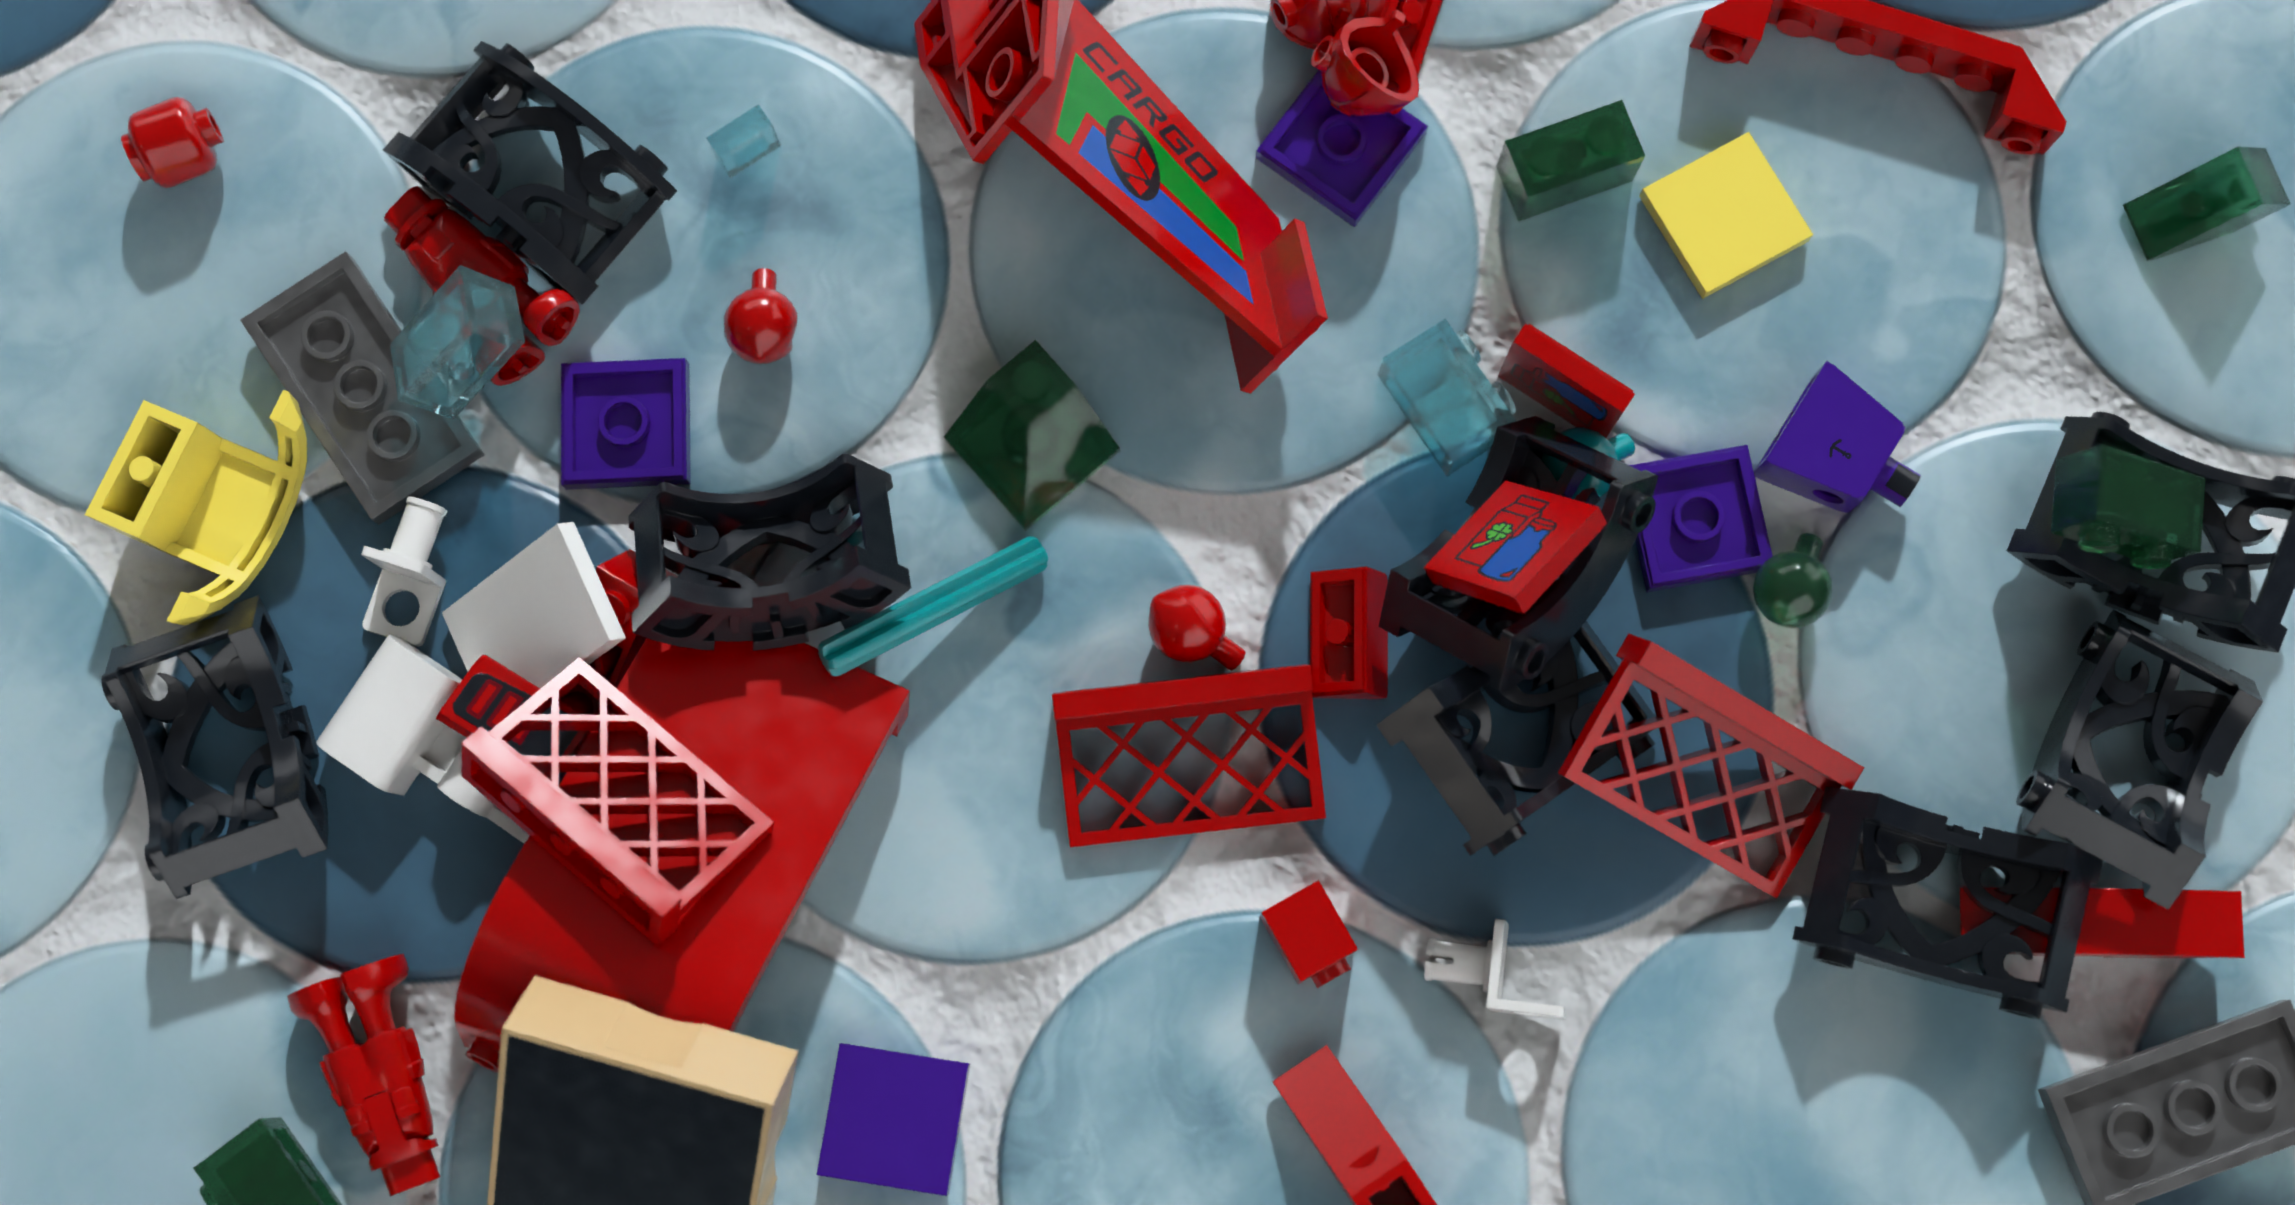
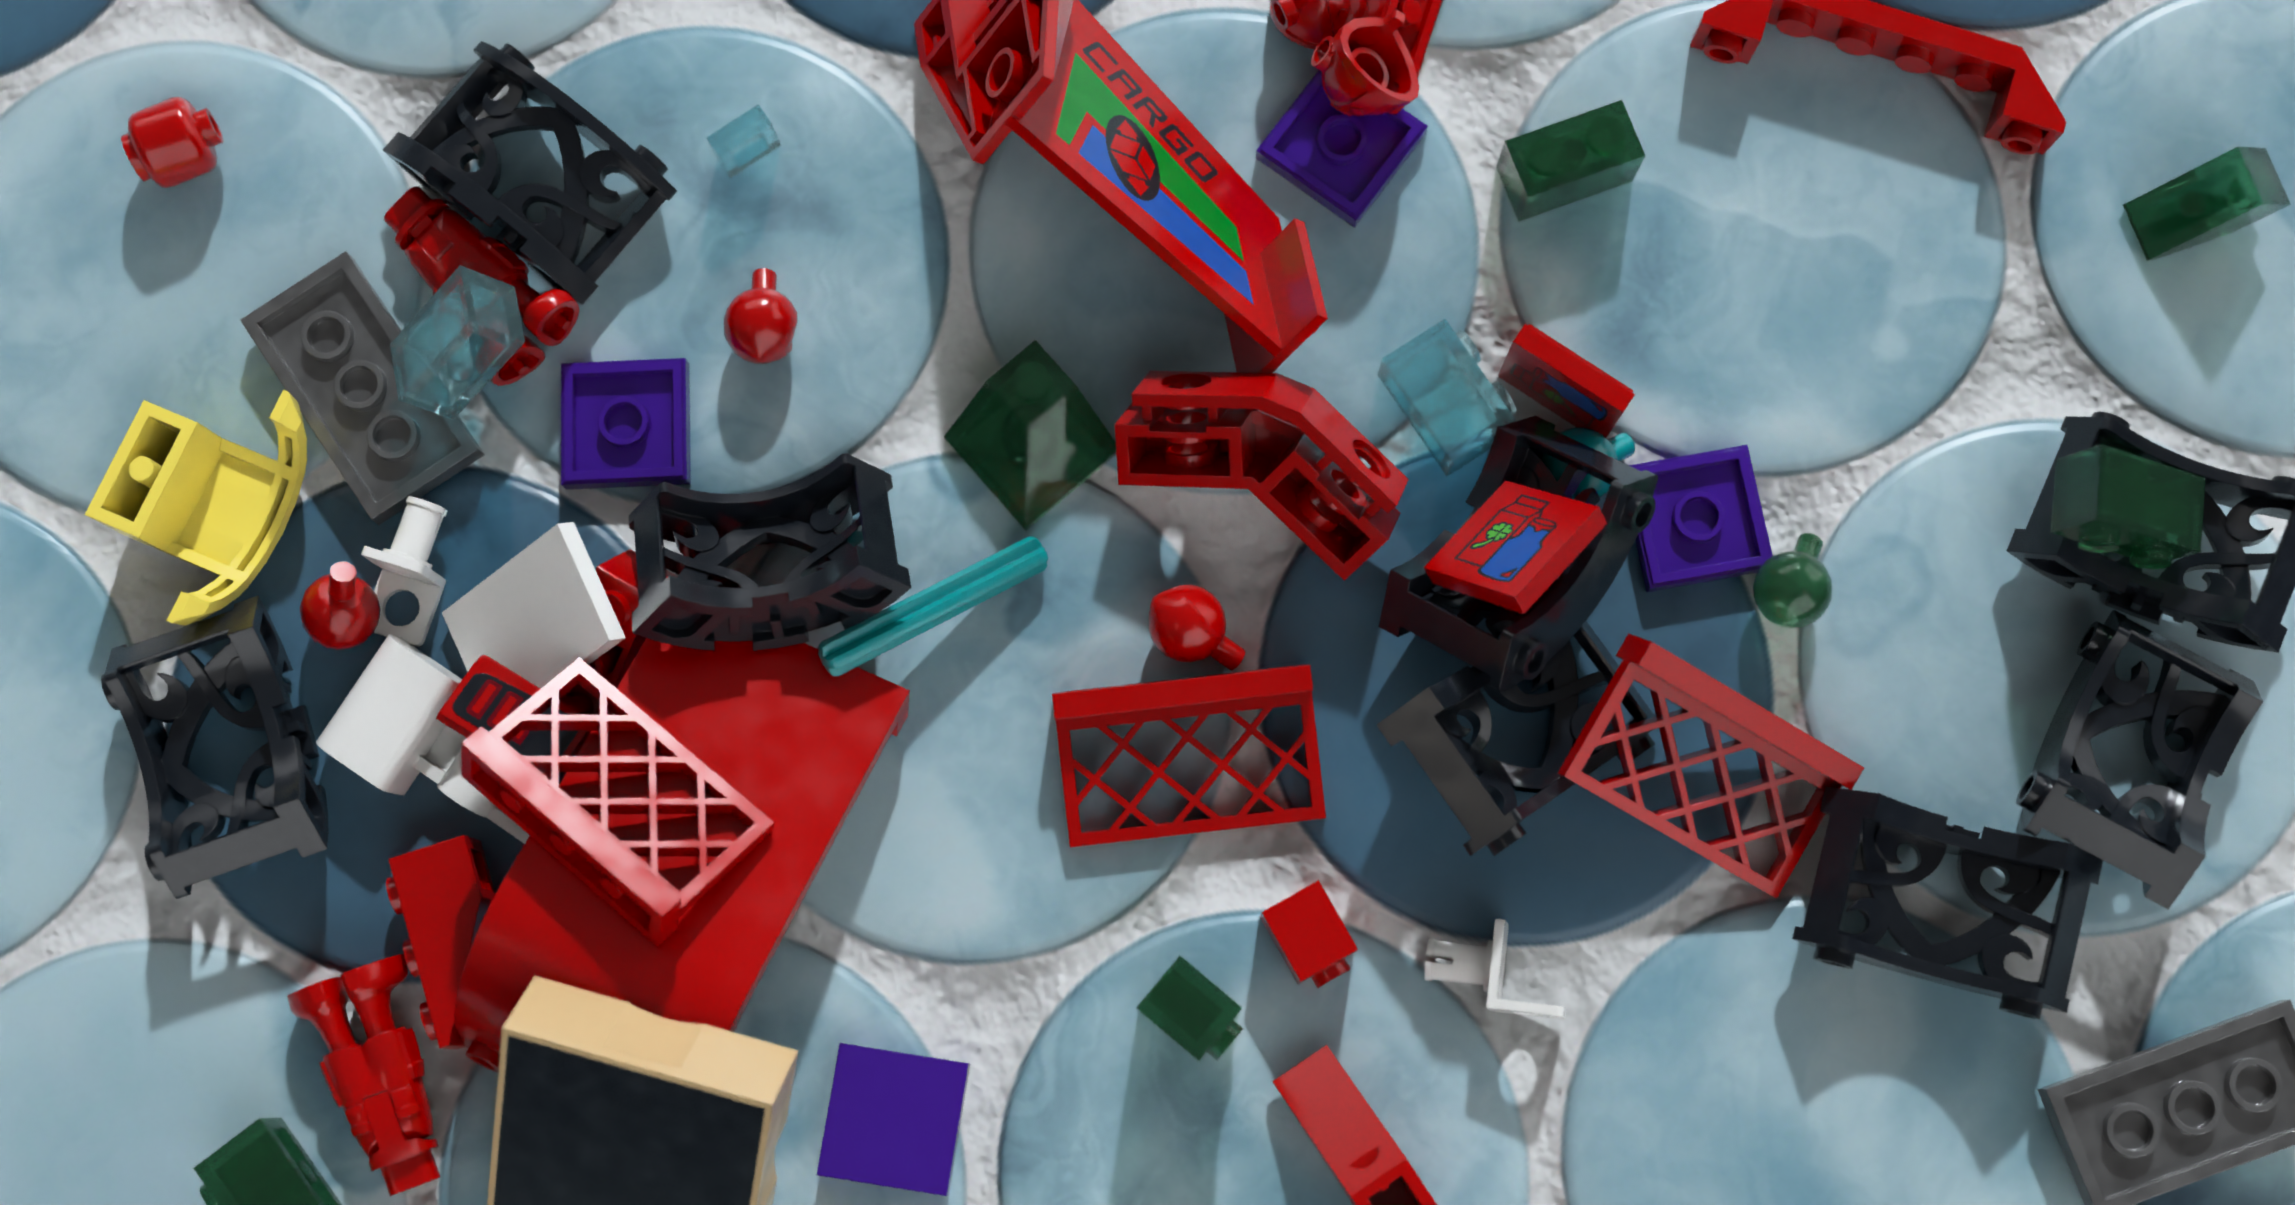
(340, 609): none -> red piece
(443, 903): none -> red slope
(1192, 1011): none -> clear green brick
(1267, 439): none -> red brick
(1345, 637): red slope -> none
(1725, 215): light yellow tile -> none
(1838, 446): dark purple torso -> none
(2132, 926): red slope -> none

